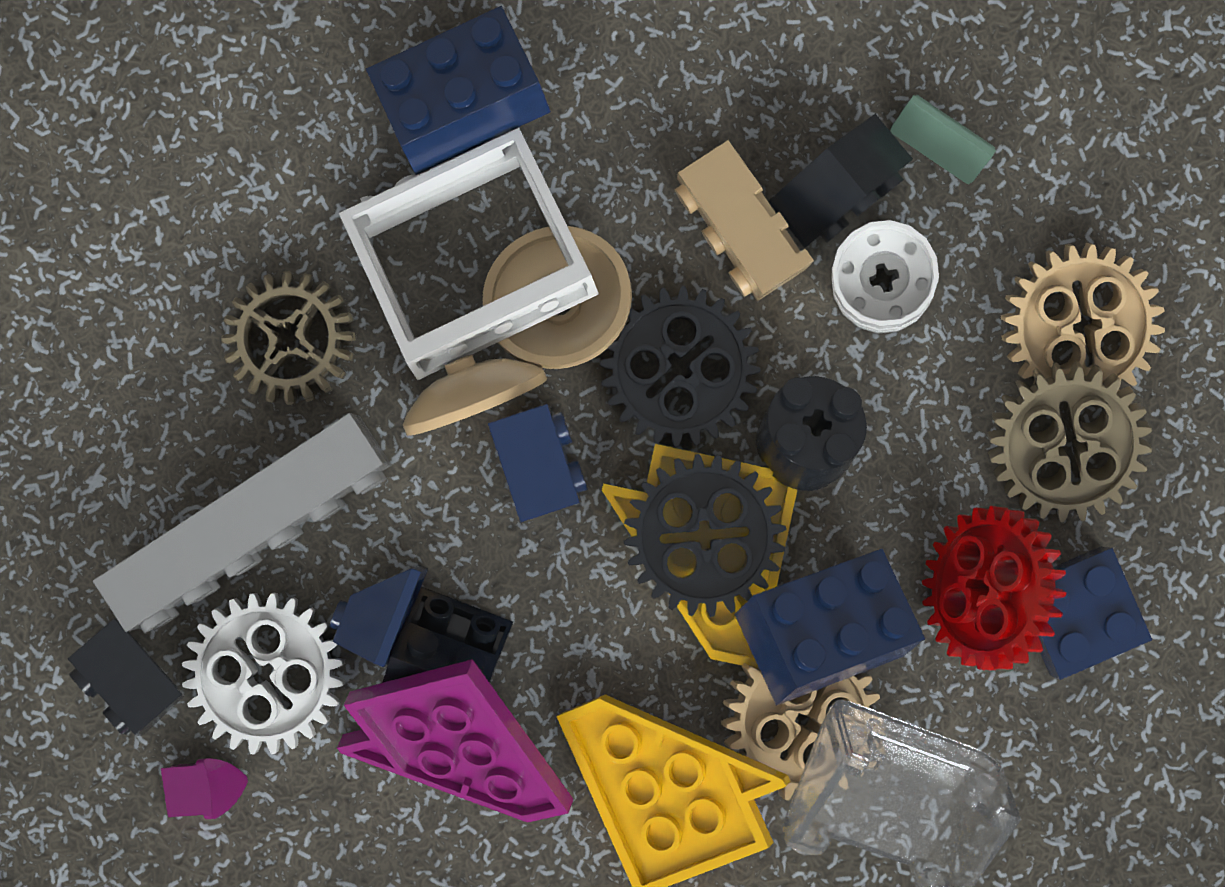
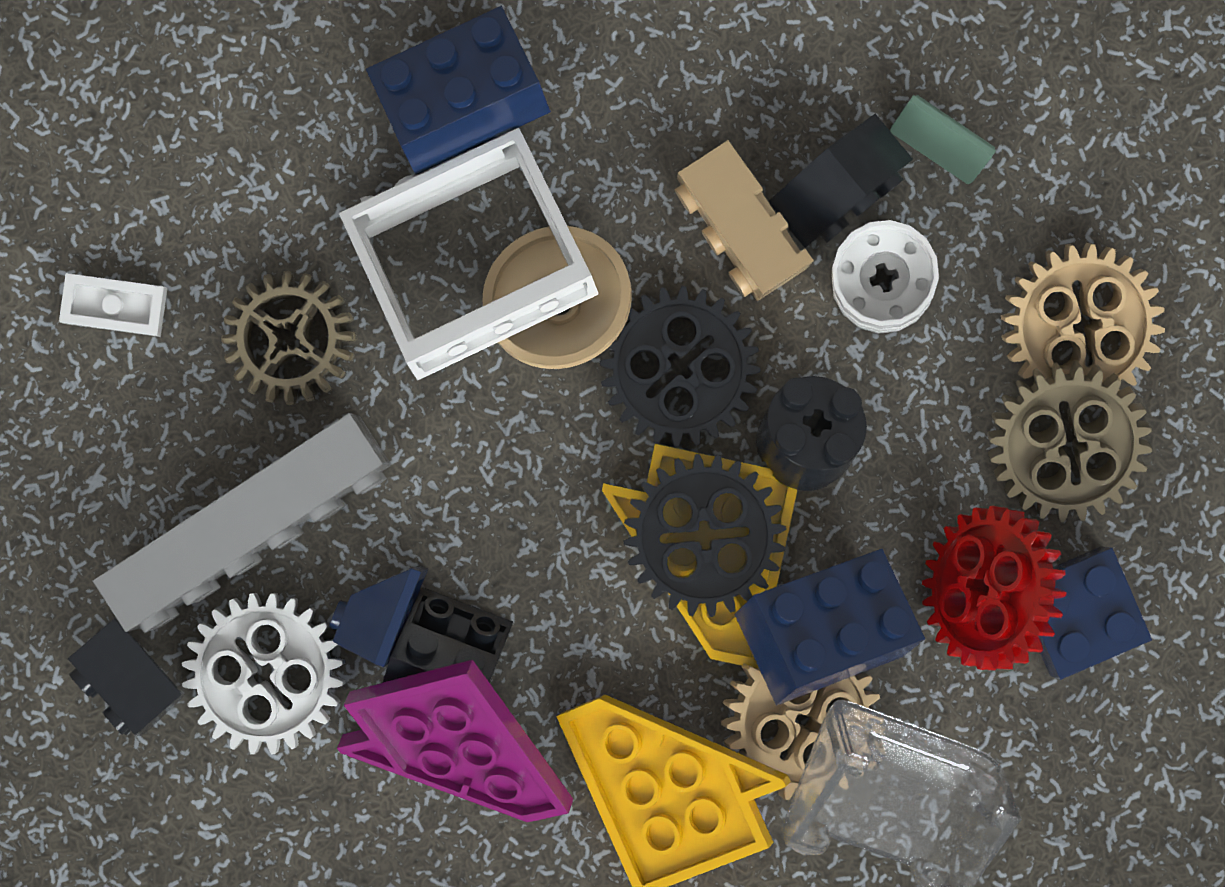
(113, 305): none -> white plate
(202, 788): magenta tile -> none
(470, 390): tan dish -> none
(536, 461): dark blue brick -> none

